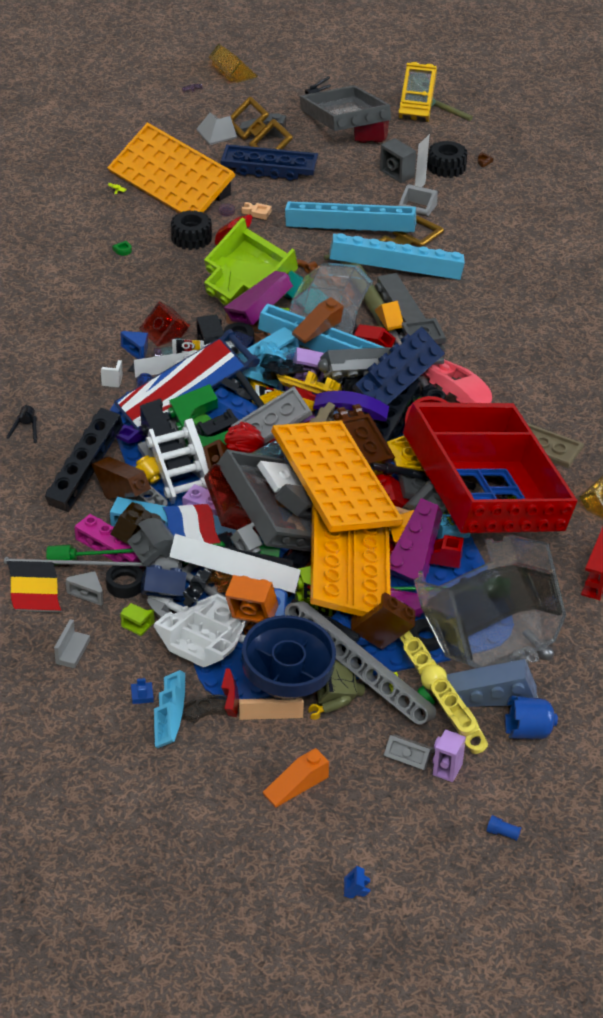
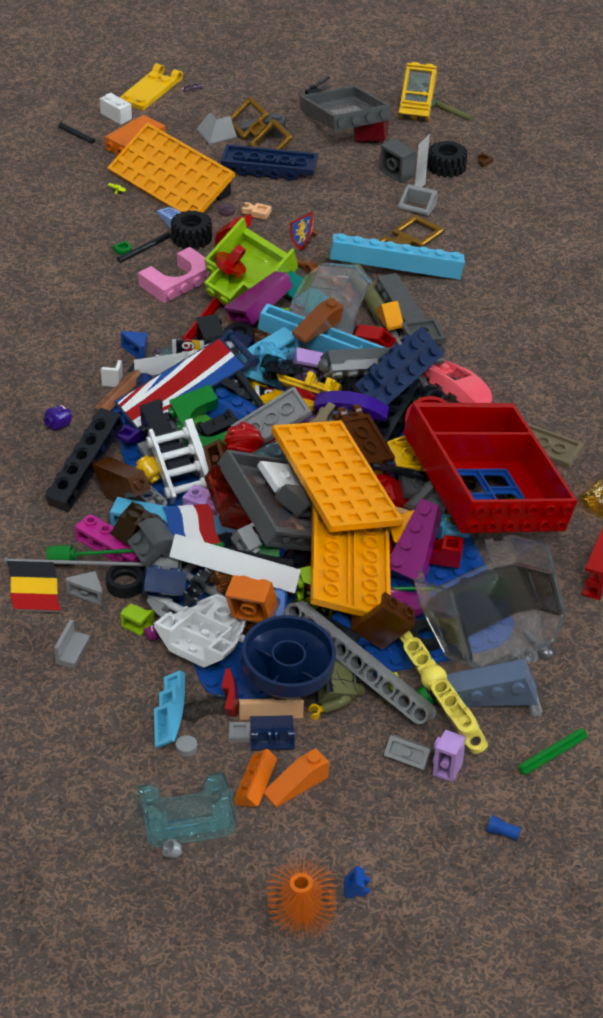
(25, 416): black plant -> none
(57, 417): none -> dark purple head
(76, 133): none -> black bar
(115, 108): none -> white brick
(120, 390): none -> nougat beam
(121, 137): none -> orange panel
(142, 248): none -> black bar
(142, 692): blue tile -> none
(151, 87): none -> yellow hinge
(151, 633): none -> magenta hinge
(164, 324): clear red slope -> none
(167, 214): none -> light blue slope
(168, 288): none -> bright pink arch
(172, 849): none -> light grey hinge
(186, 745): none -> light grey tile
(190, 815): none -> clear light blue windscreen
(209, 310): none -> red axle
(230, 65): clear yellow slope -> none
(231, 262): none -> red tile
(239, 732): none -> light grey tile
(255, 779): none -> orange slope
(272, 732): none -> dark blue hinge
(302, 229): none -> shield
(302, 897): none -> orange piece
(350, 216): medium azure brick -> none
(529, 718): blue cylinder -> none
(552, 751): none -> green axle

